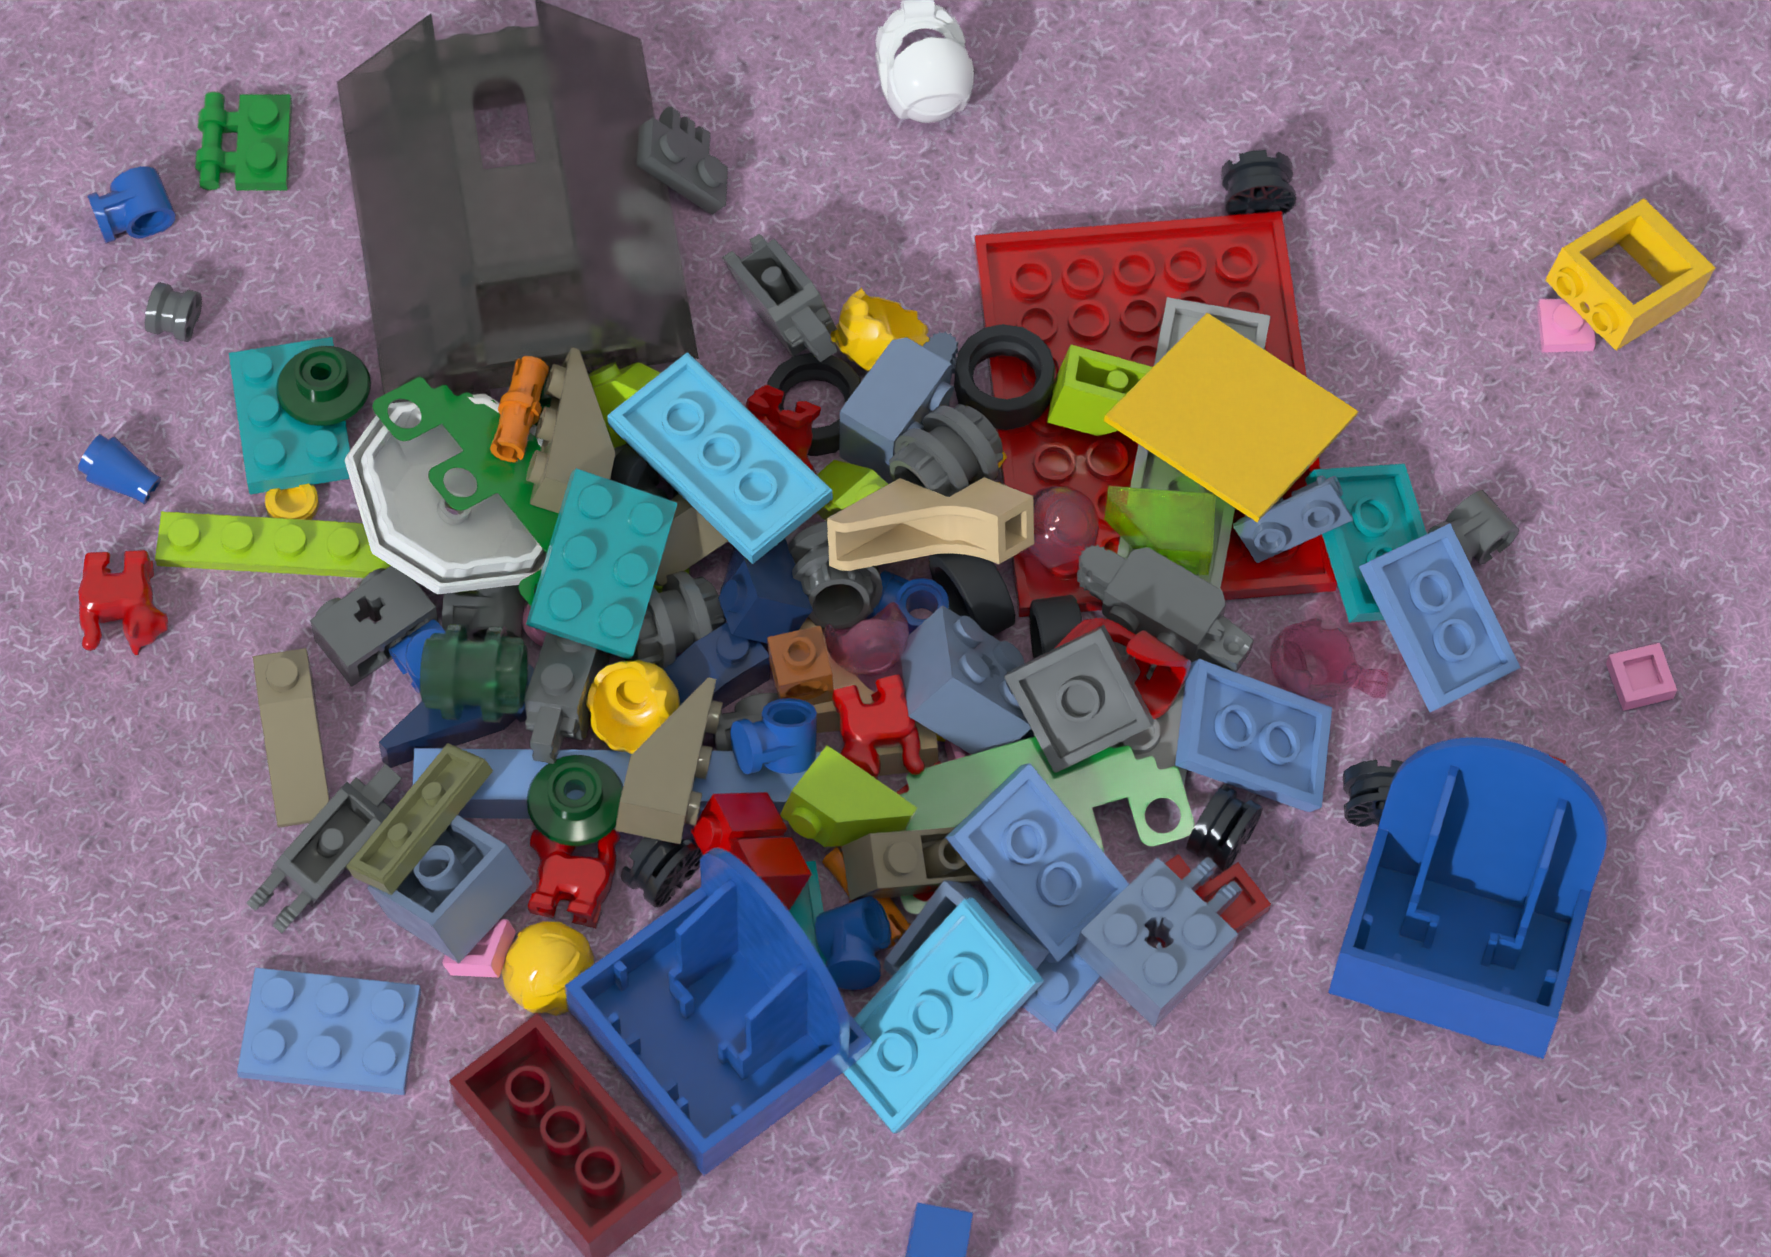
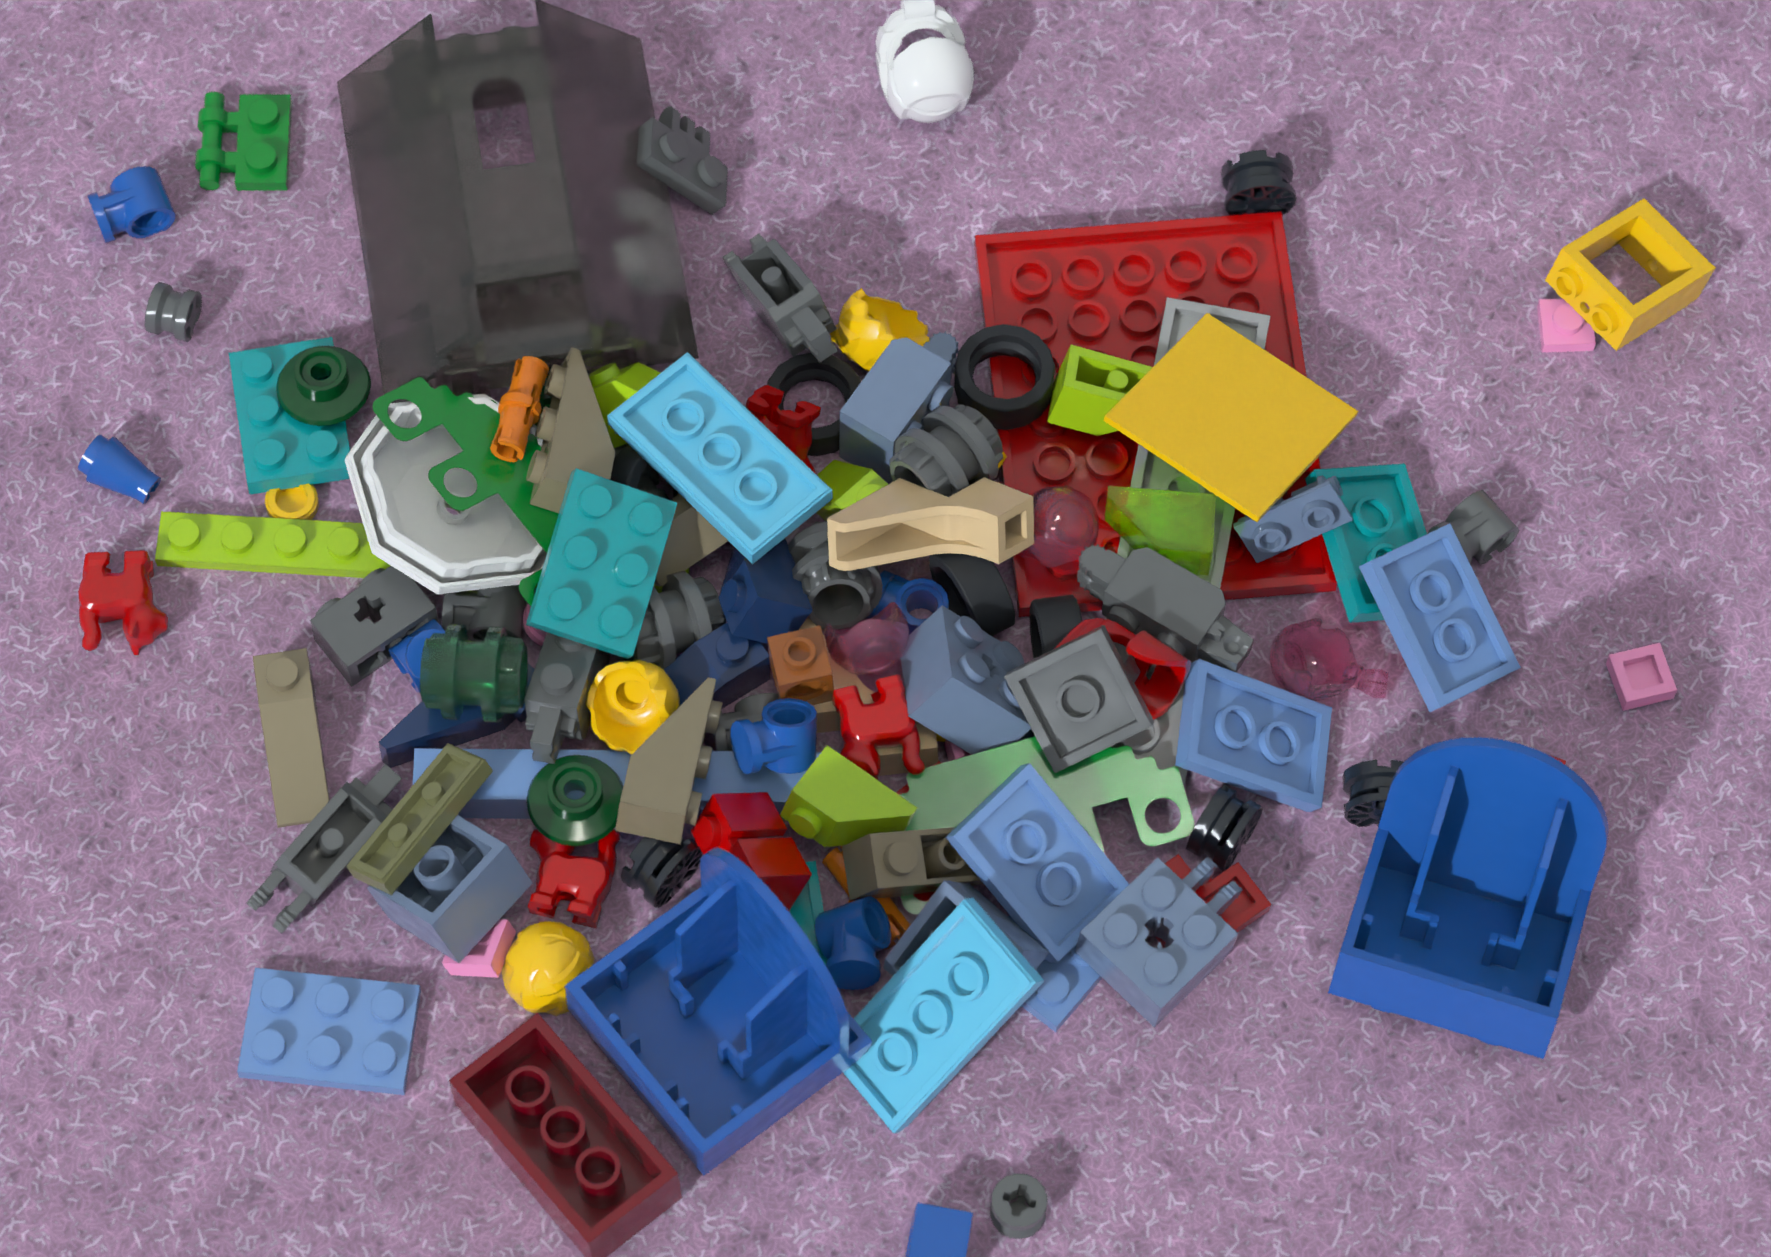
(1018, 1219): none -> dark grey wheel

